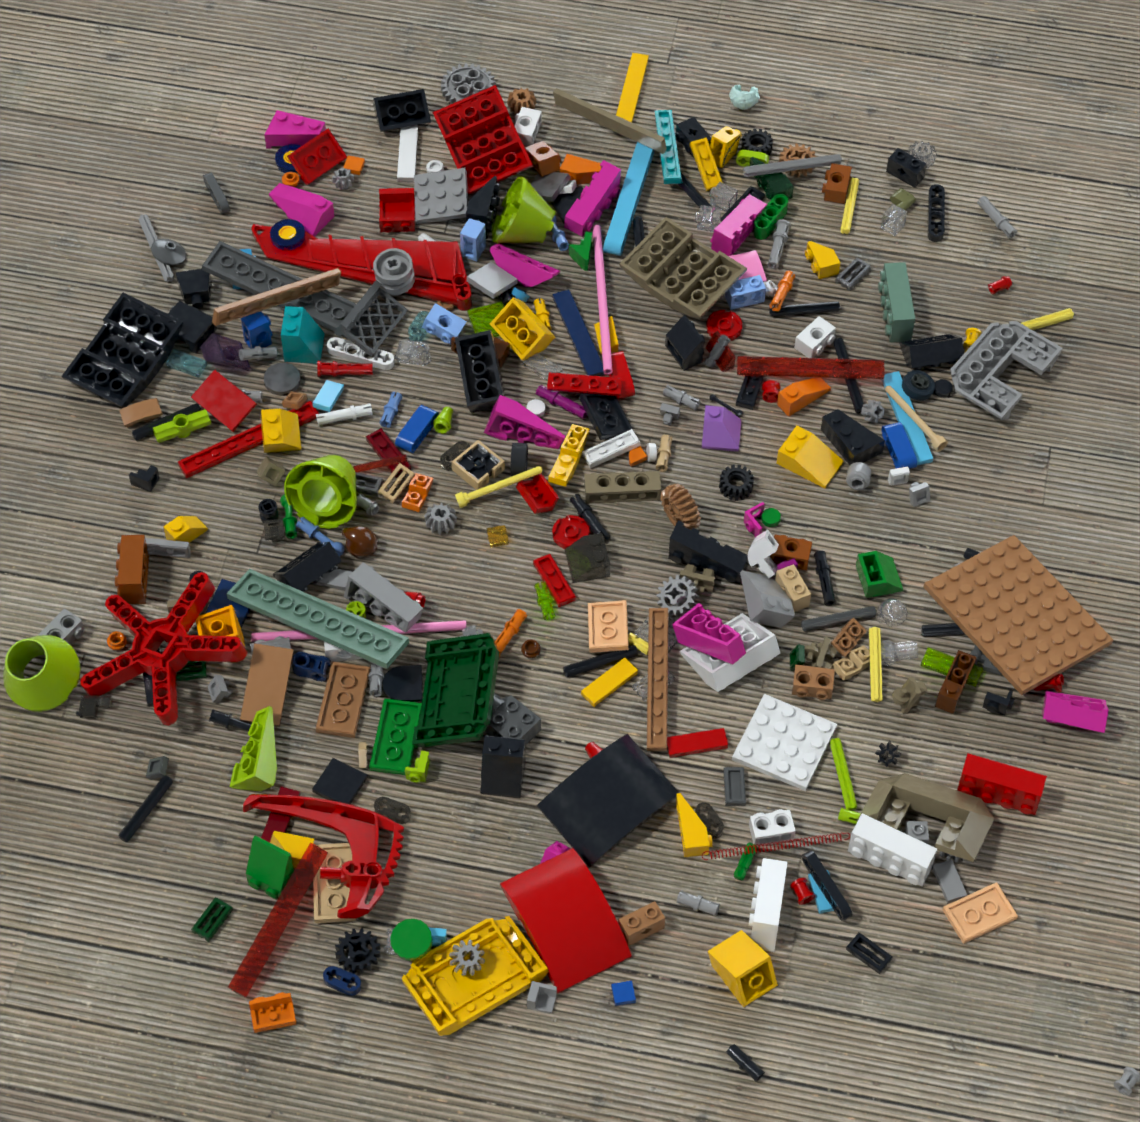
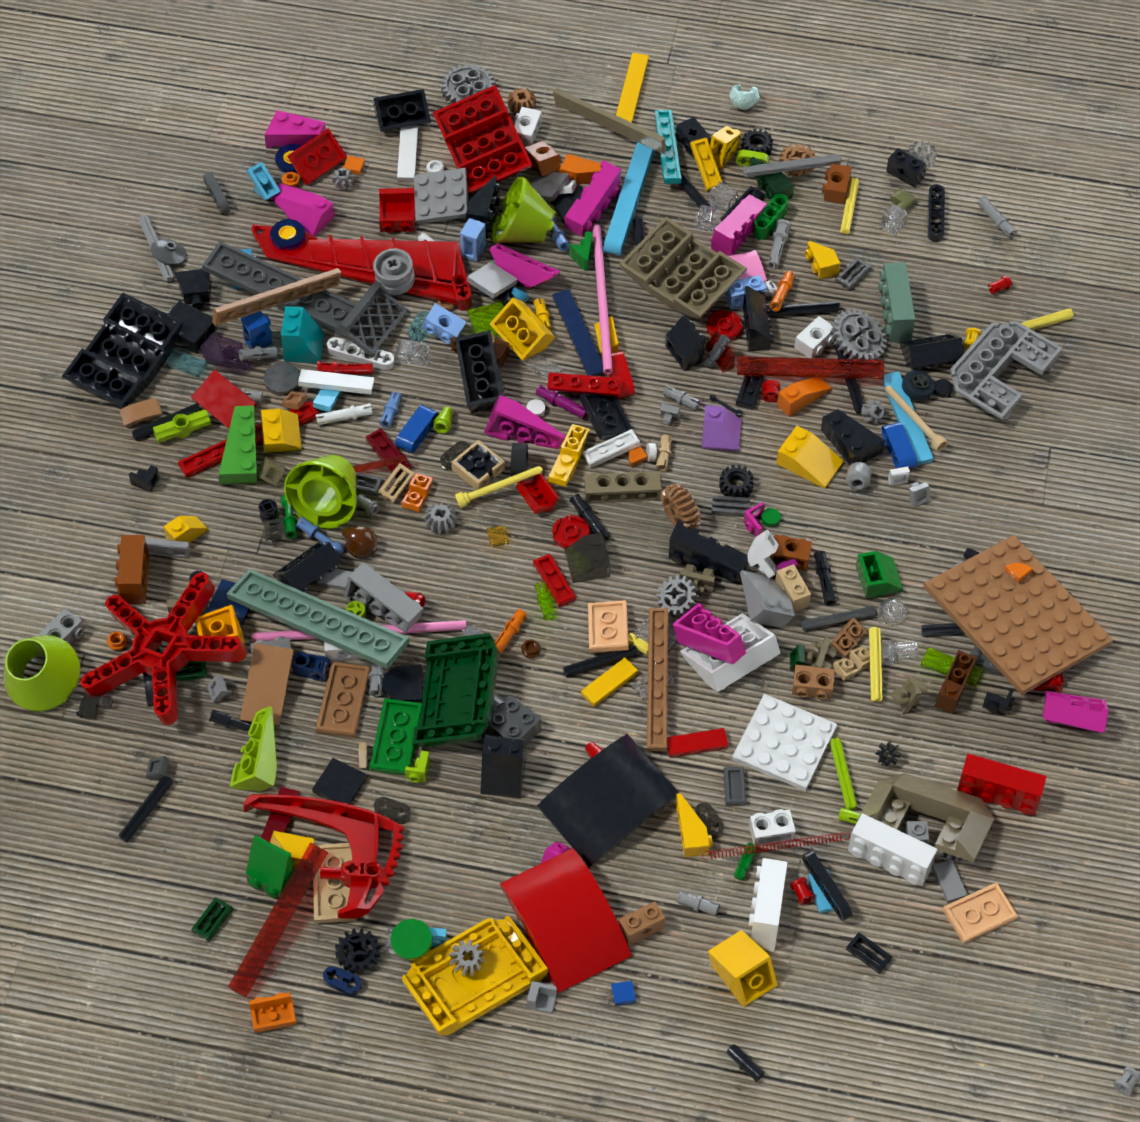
(240, 450): none -> bright green wedge
(263, 182): none -> medium azure slope
(336, 381): none -> white tile
(730, 503): none -> flat silver tile
(756, 320): none -> black slope
(850, 325): none -> light grey gear
(1018, 570): none -> orange tile

